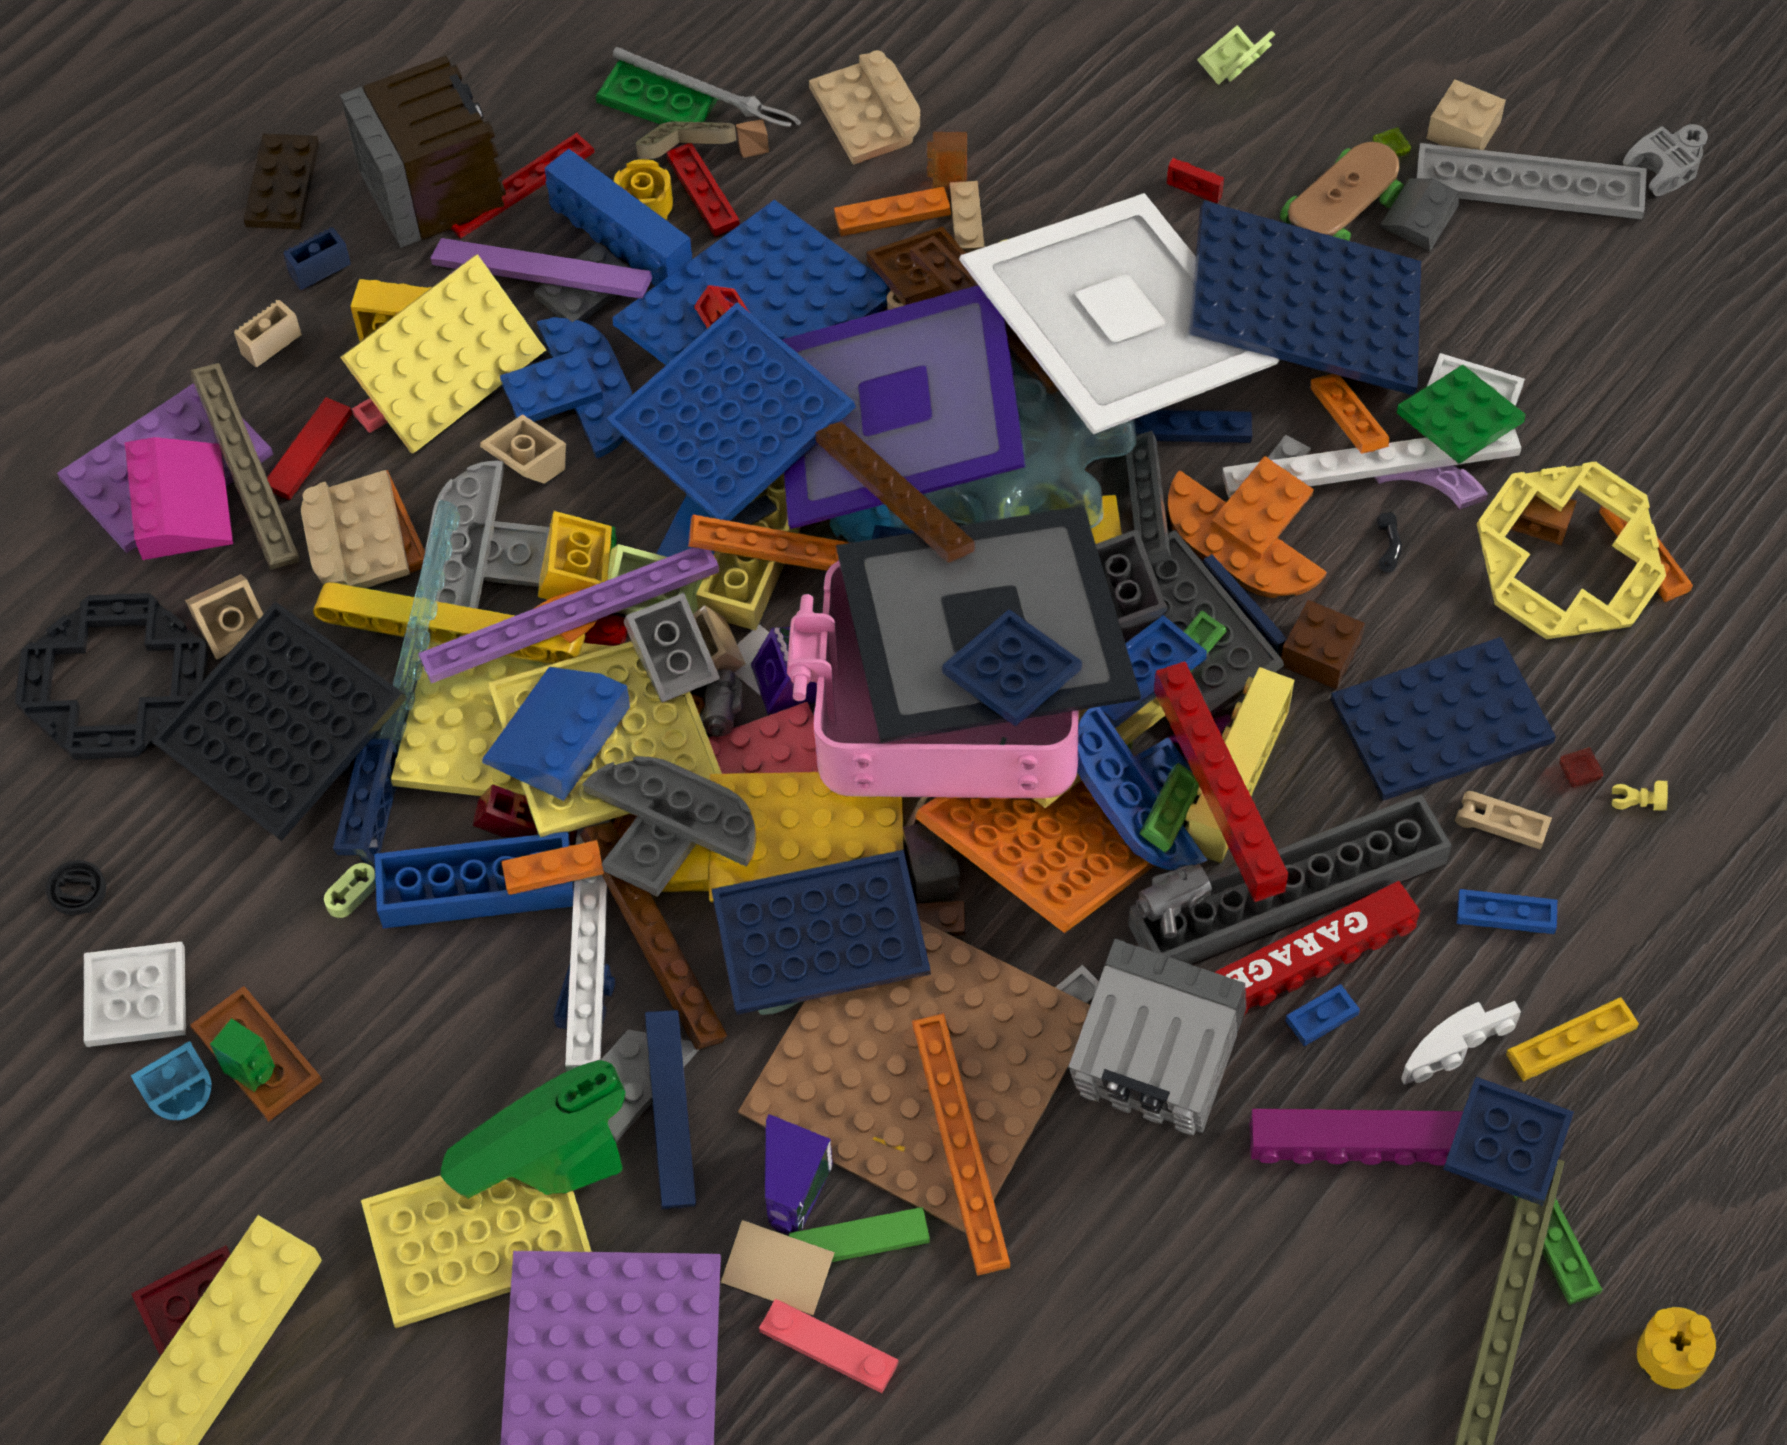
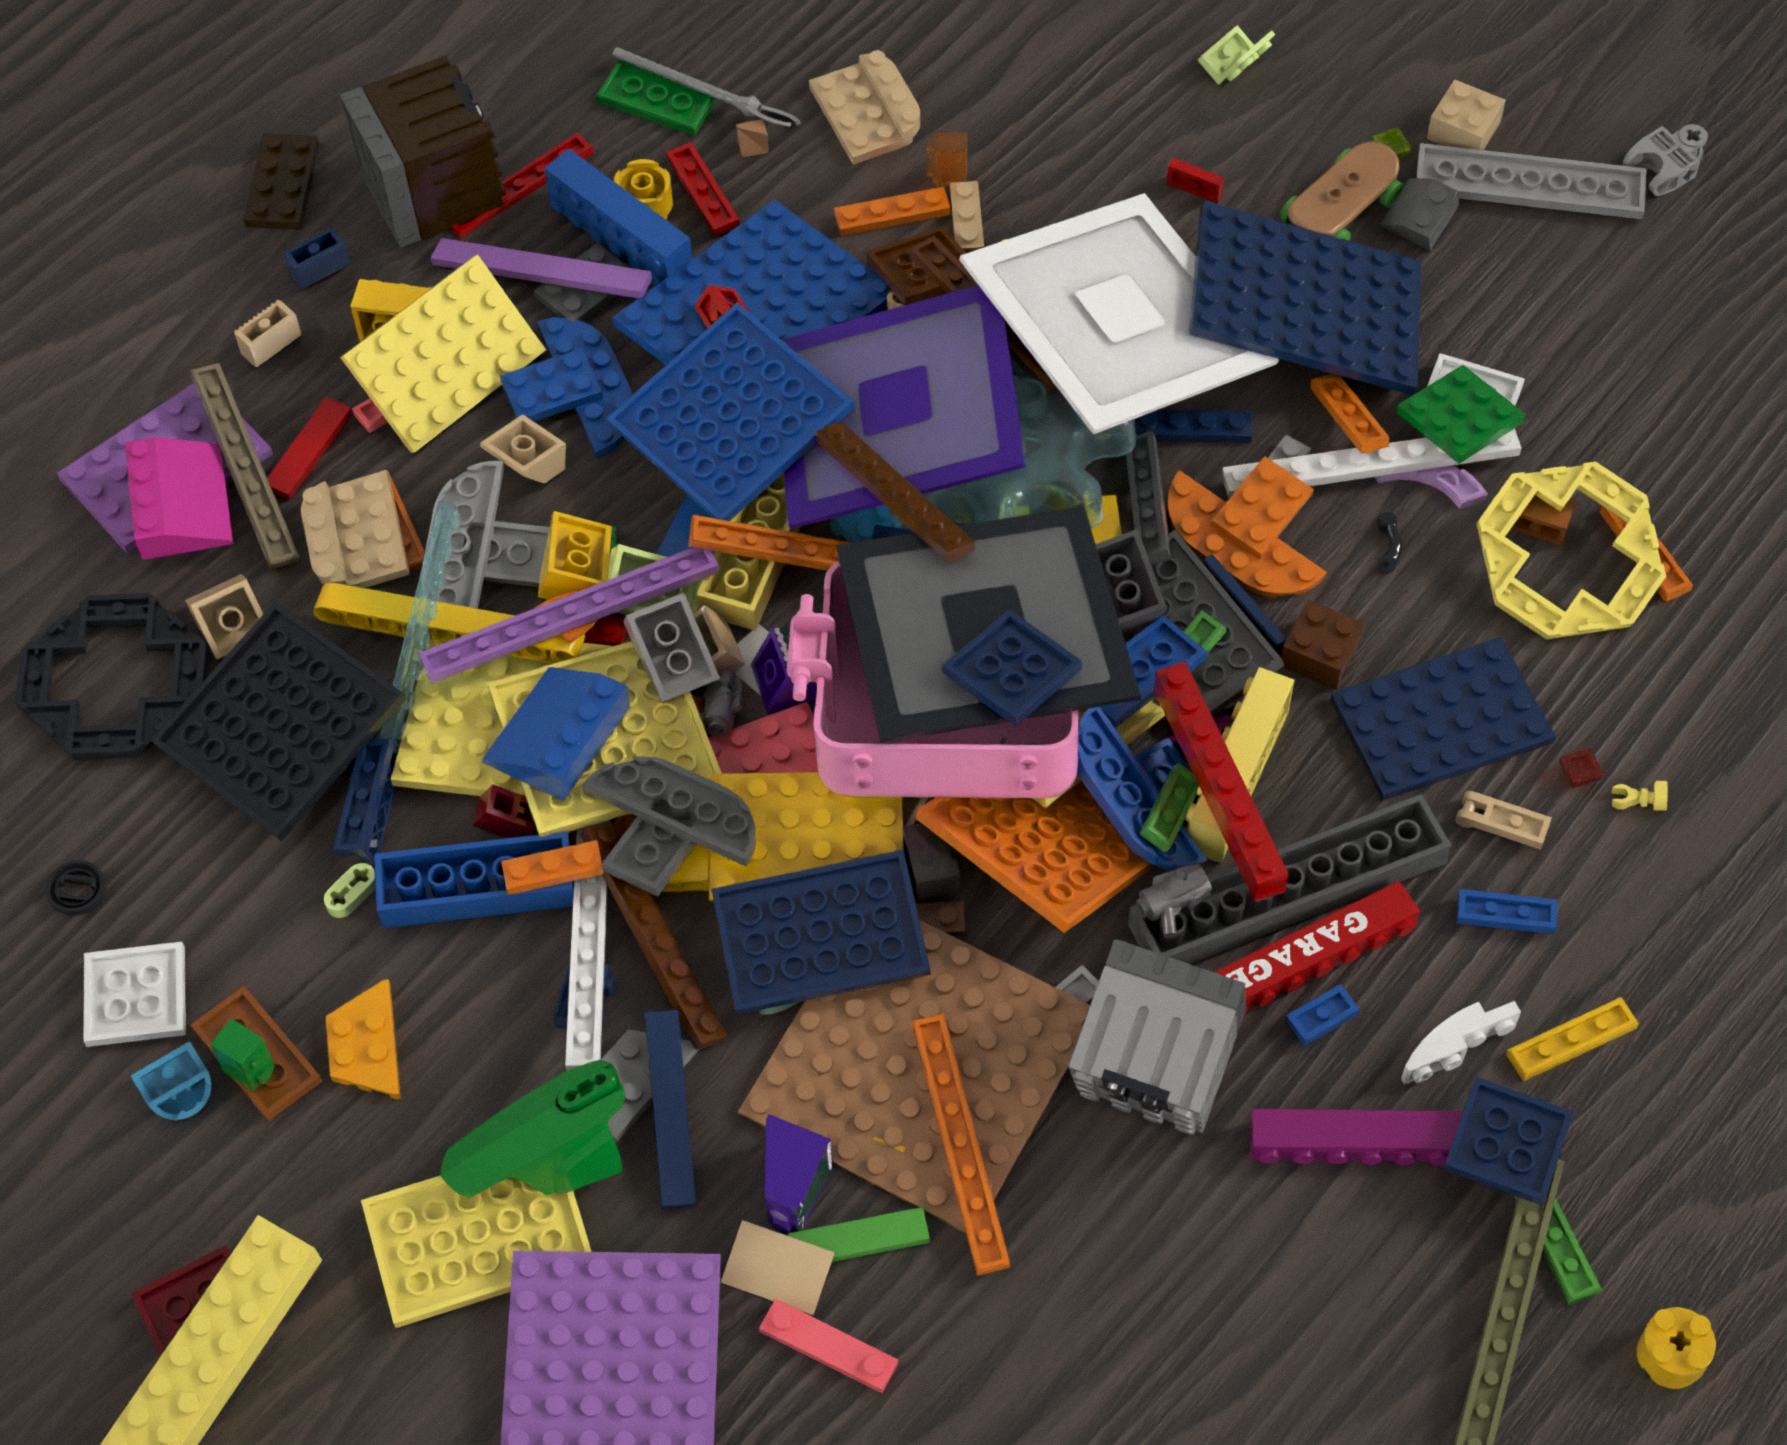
(364, 1042): none -> light orange wing
(671, 133): dark tan beam -> none
(755, 511): black window -> none

